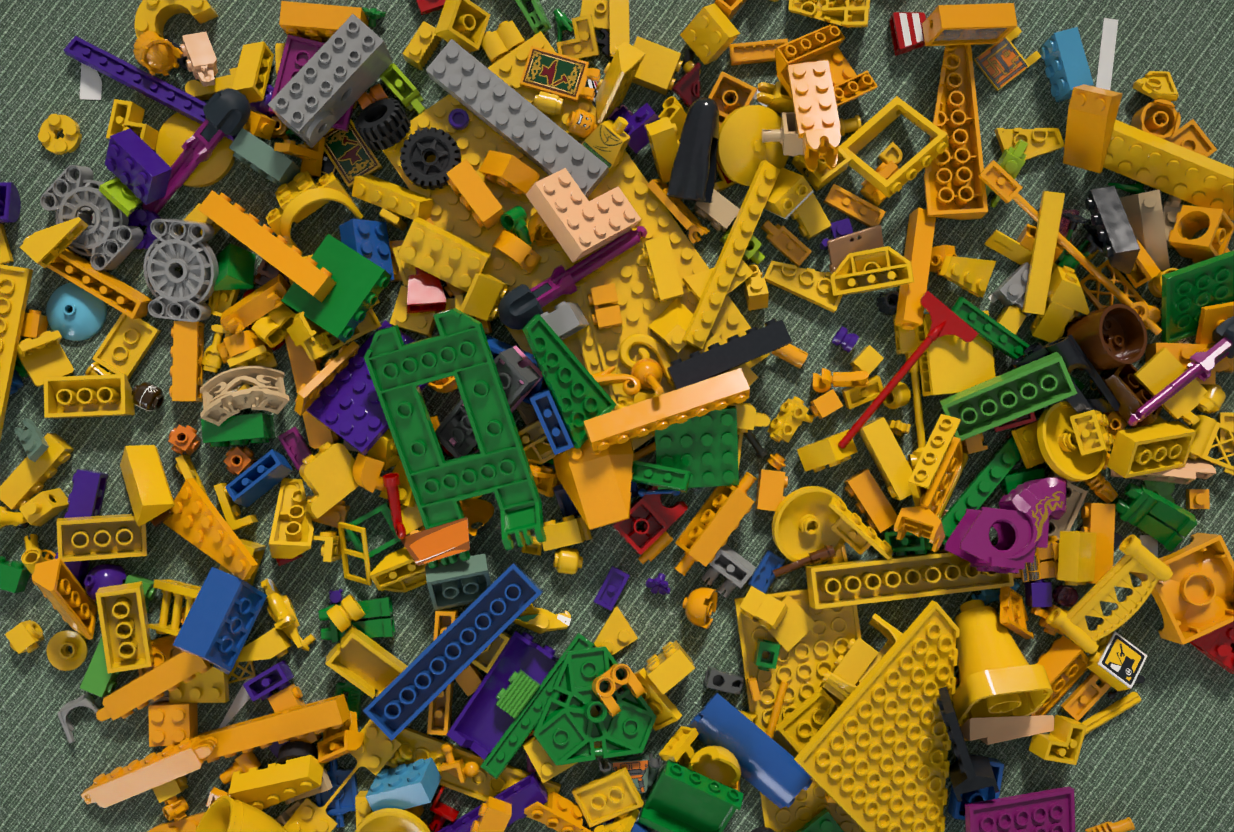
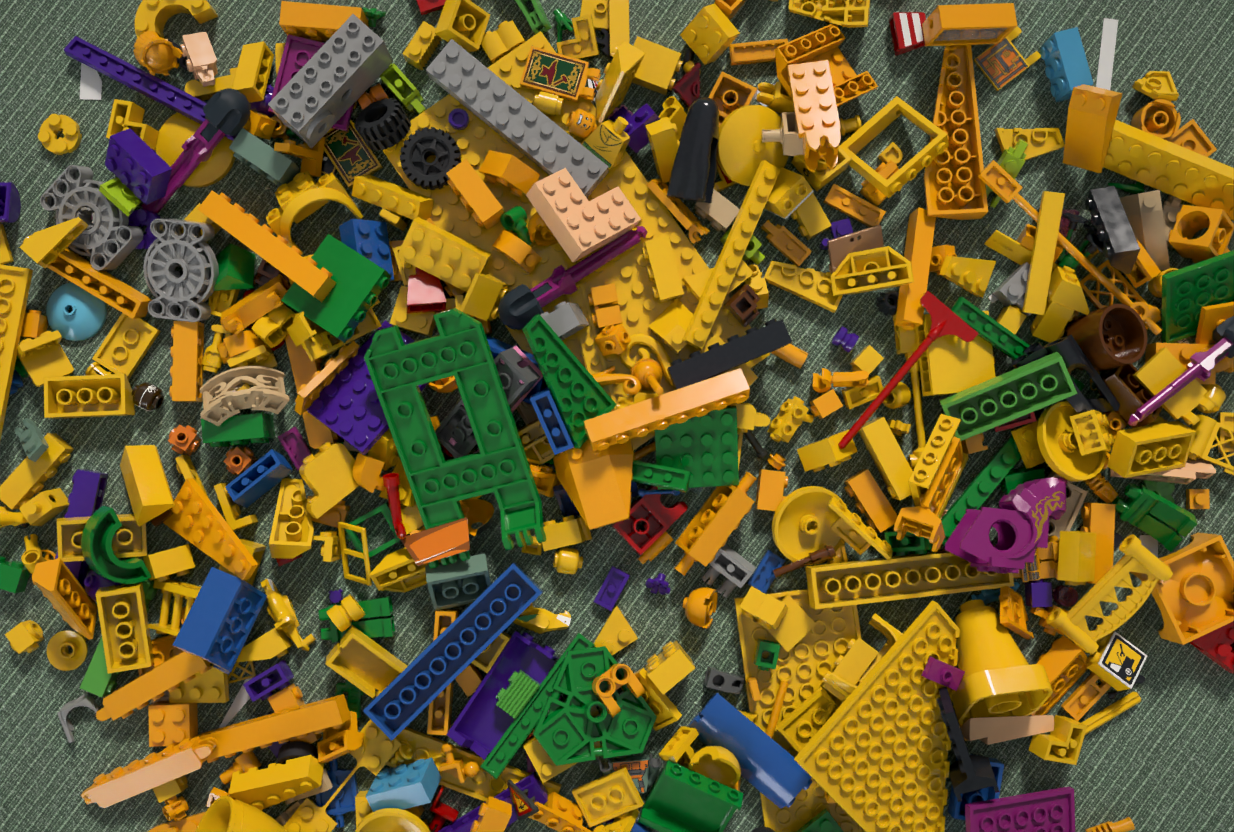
(98, 551): none -> green brick
(169, 562): none -> yellow brick
(523, 805): none -> piece
(613, 339): none -> light orange brick
(743, 305): none -> reddish brown brick
(943, 673): none -> magenta plate

